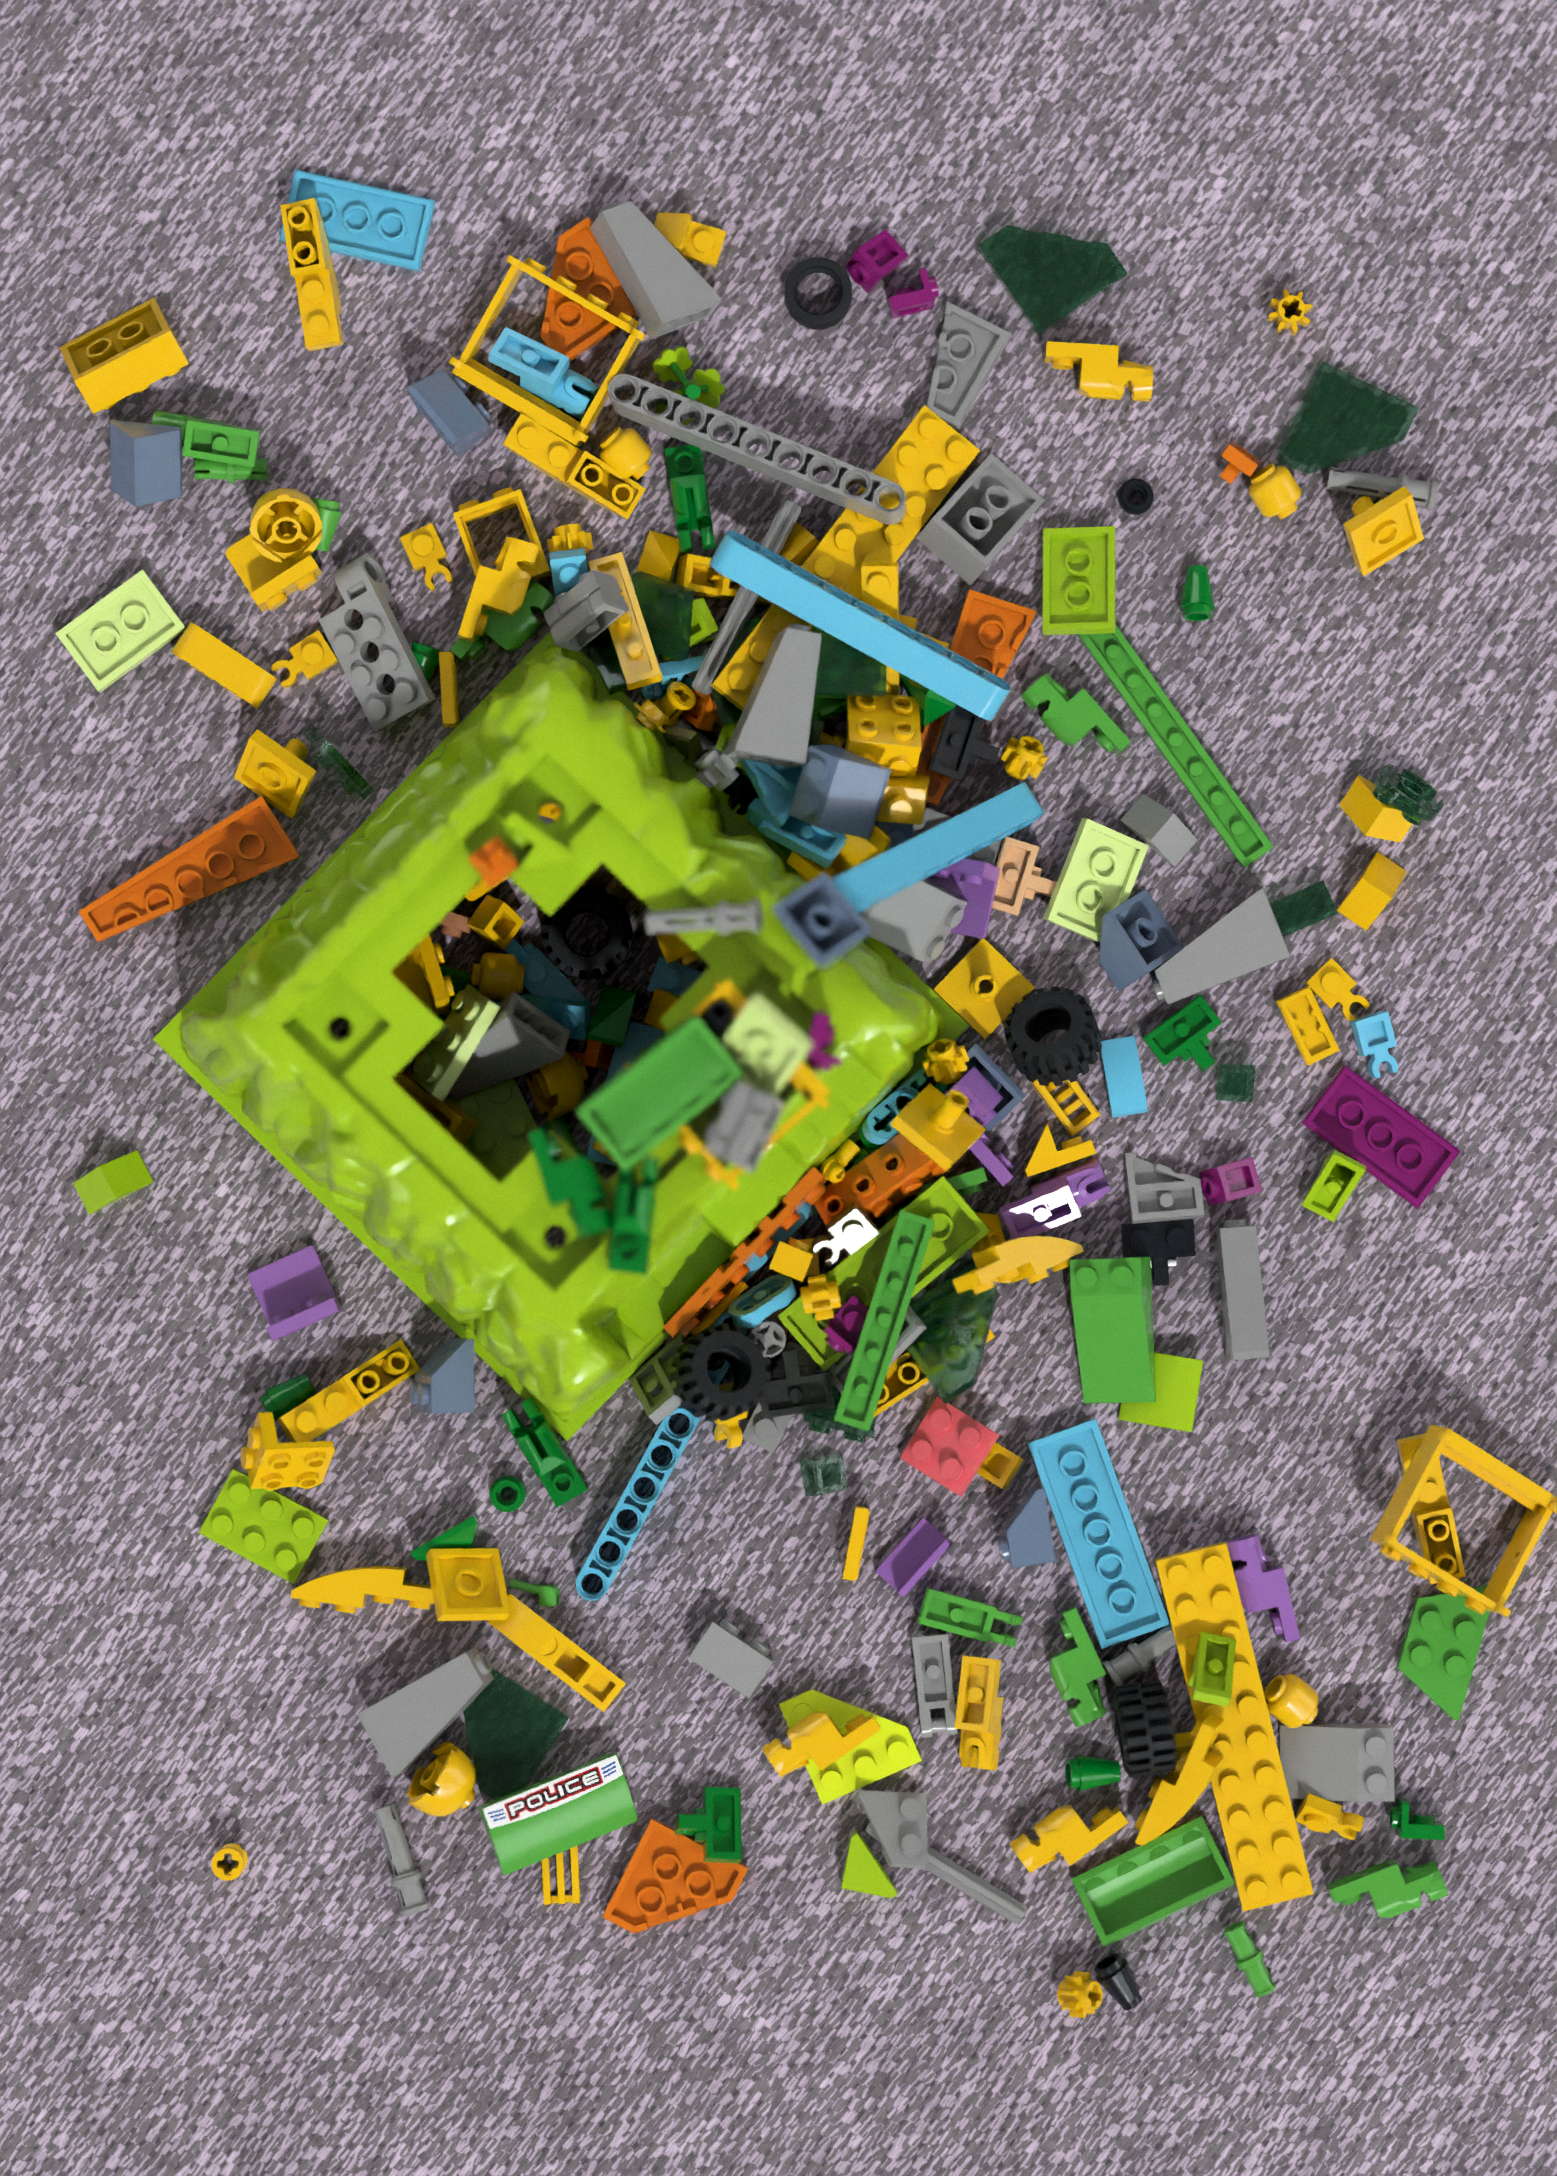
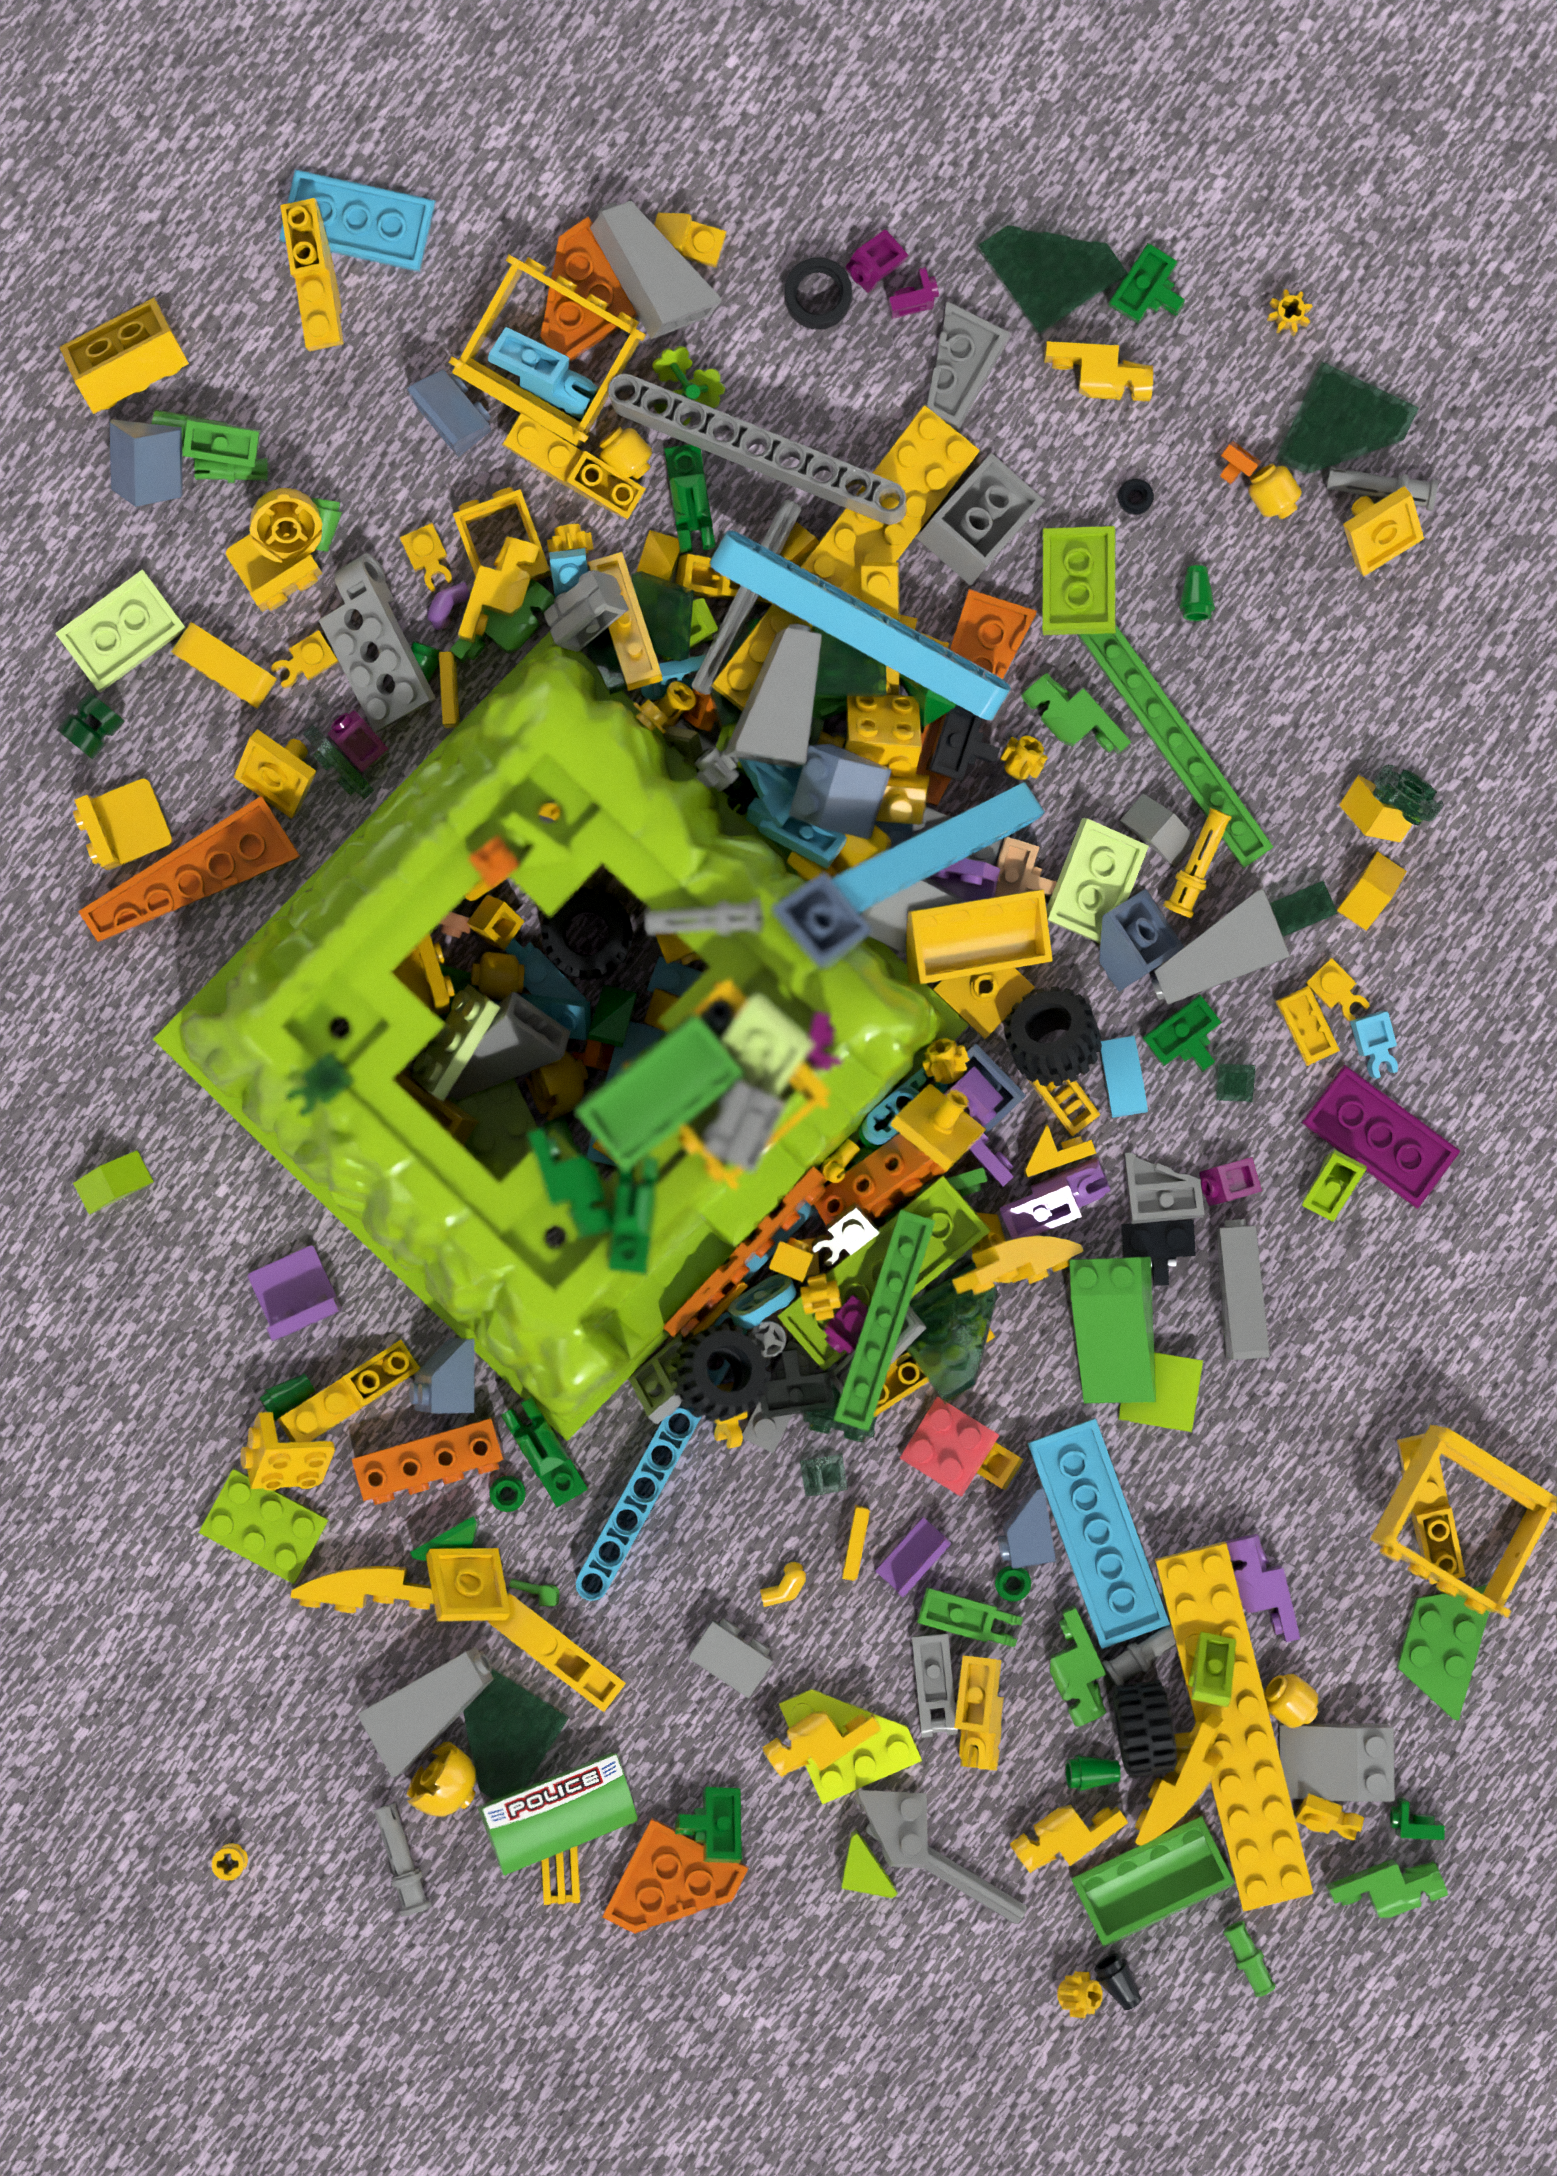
(82, 734): none -> dark green wheel
(122, 824): none -> yellow bracket
(324, 1082): none -> clear green plate
(357, 740): none -> magenta bracket
(429, 1459): none -> orange brick
(442, 604): none -> medium lavender arm
(788, 1587): none -> yellow arm
(977, 937): none -> yellow slope
(1017, 1594): none -> green plate
(1147, 286): none -> green hinge
(1186, 879): none -> yellow pin

